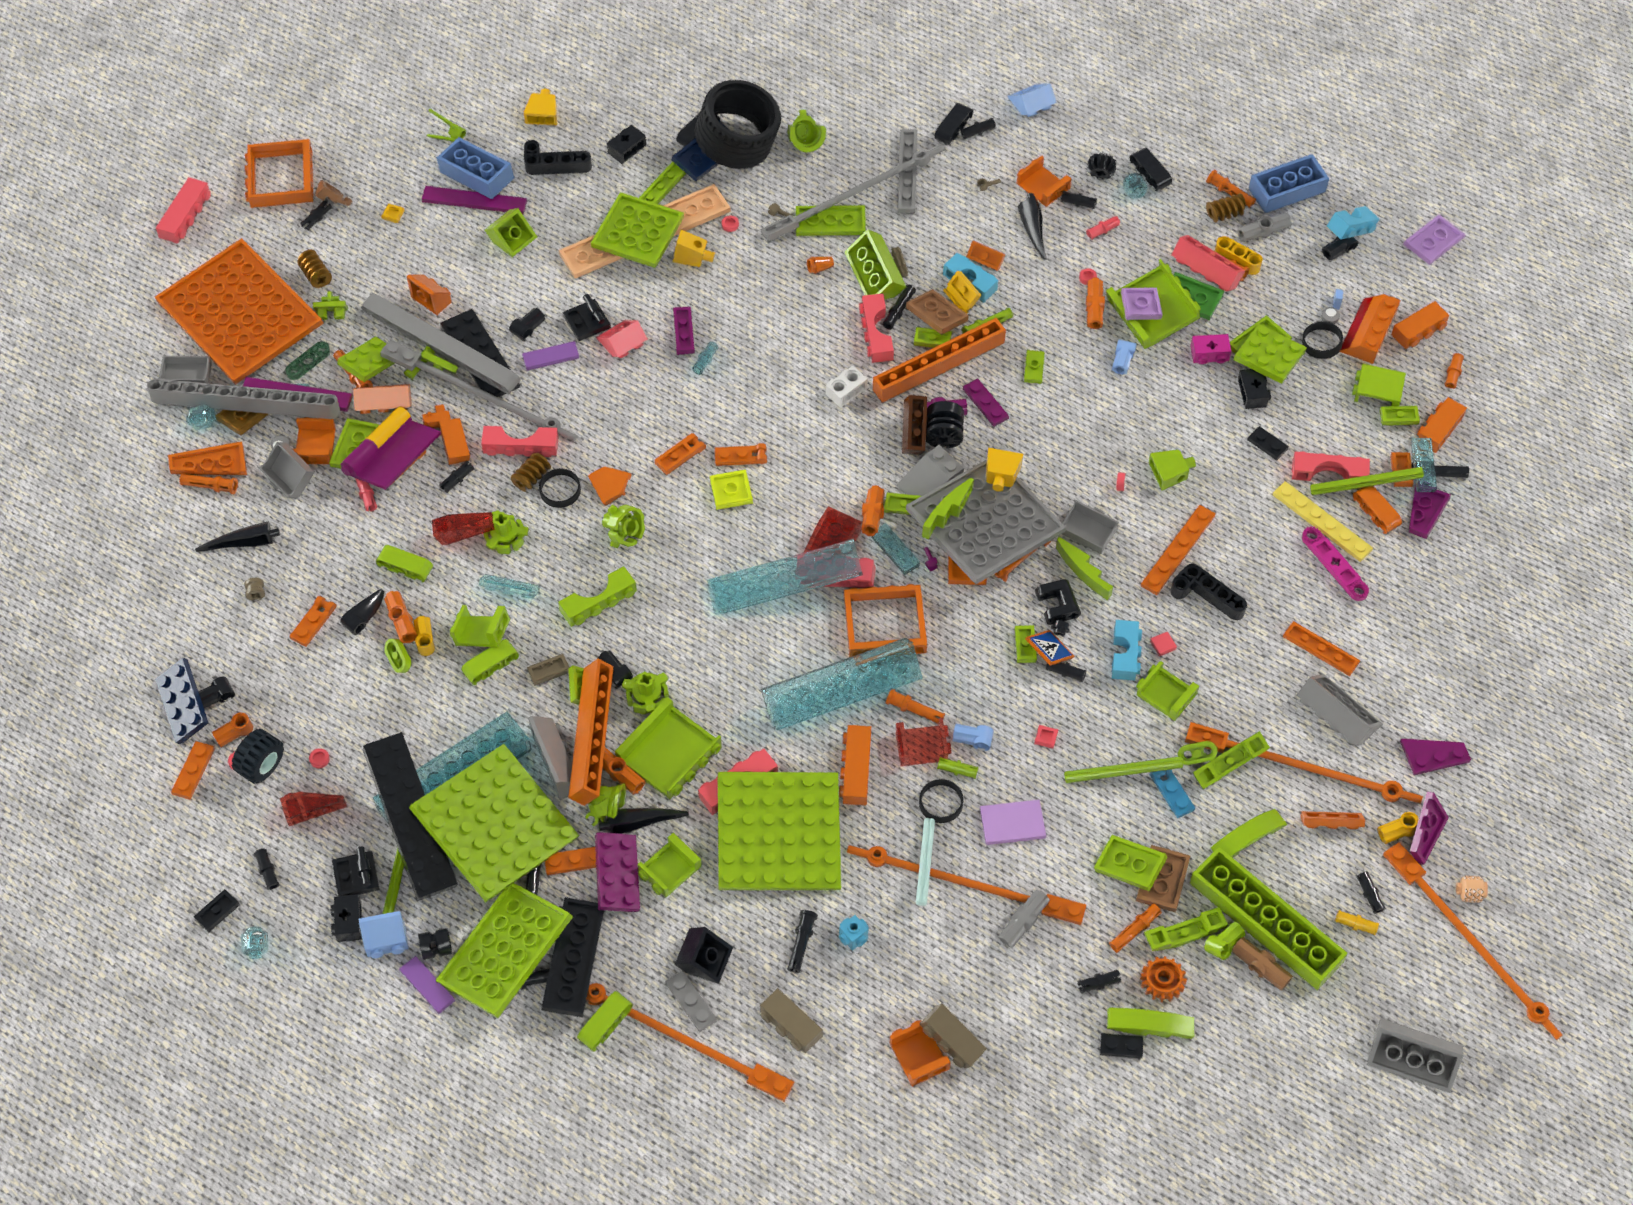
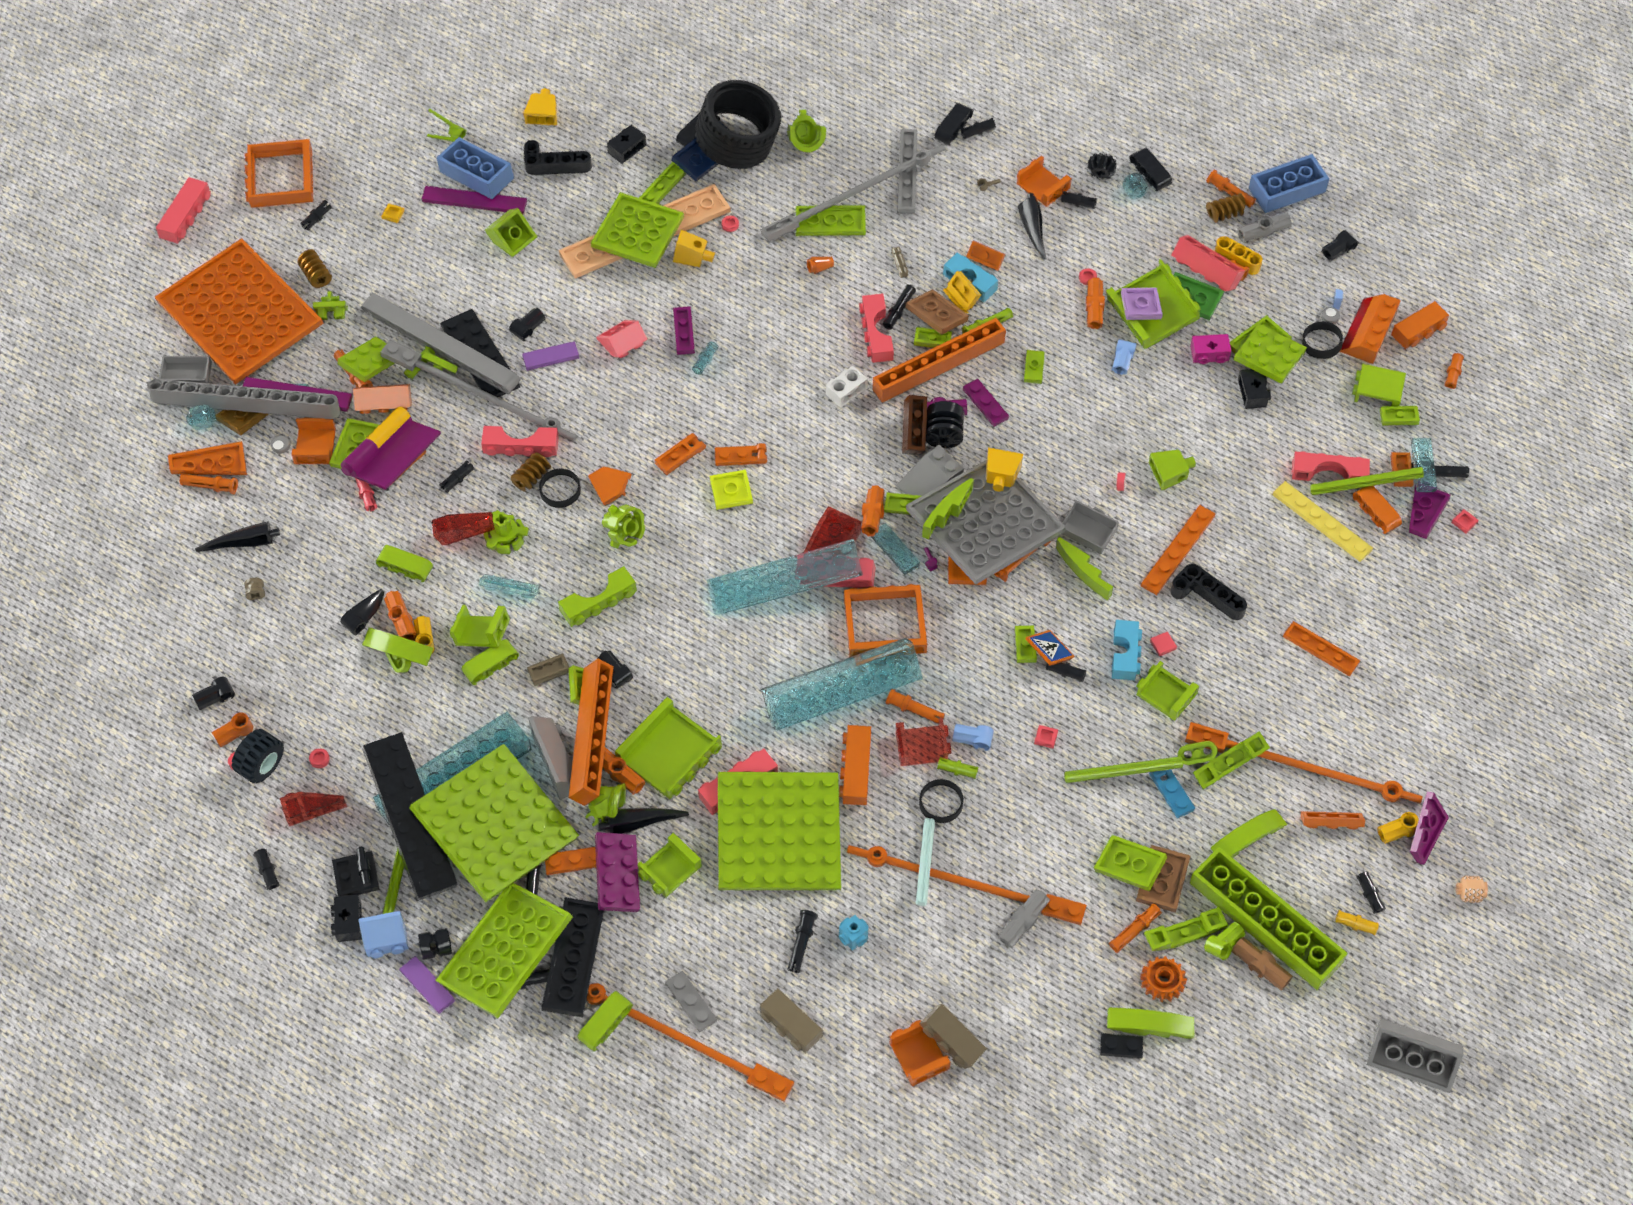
(181, 701): plate -> none
(193, 770): orange plate -> none
(216, 910): black plate -> none
(254, 942): clear light blue head -> none
(286, 470): light grey container -> none
(304, 368): clear green beam -> none
(312, 621): orange plate -> none
(325, 189): medium nougat plate -> none
(397, 646): none -> lime slope
(428, 293): orange slope -> none
(451, 434): orange piece -> none
(586, 319): black plate -> none
(646, 690): lime piece -> none
(704, 954): black slope -> none
(775, 208): dark tan hand -> none
(874, 266): lime slope -> none
(1012, 822): lavender tile -> none
(1033, 99): light blue slope -> none
(1060, 627): black plate -> none
(1068, 605): black connector -> none
(1099, 981): black pin -> none
(1103, 227): coral axle -> none
(1268, 443): black plate -> none
(1338, 709): light grey slope -> none
(1343, 573): dark pink piece -> none
(1358, 223): medium azure arch -> none
(1413, 872): orange bar -> none
(1433, 755): magenta wing -> none
(1434, 239): lavender tile -> none
(1442, 423): orange brick -> none
(1465, 521): none -> coral tile

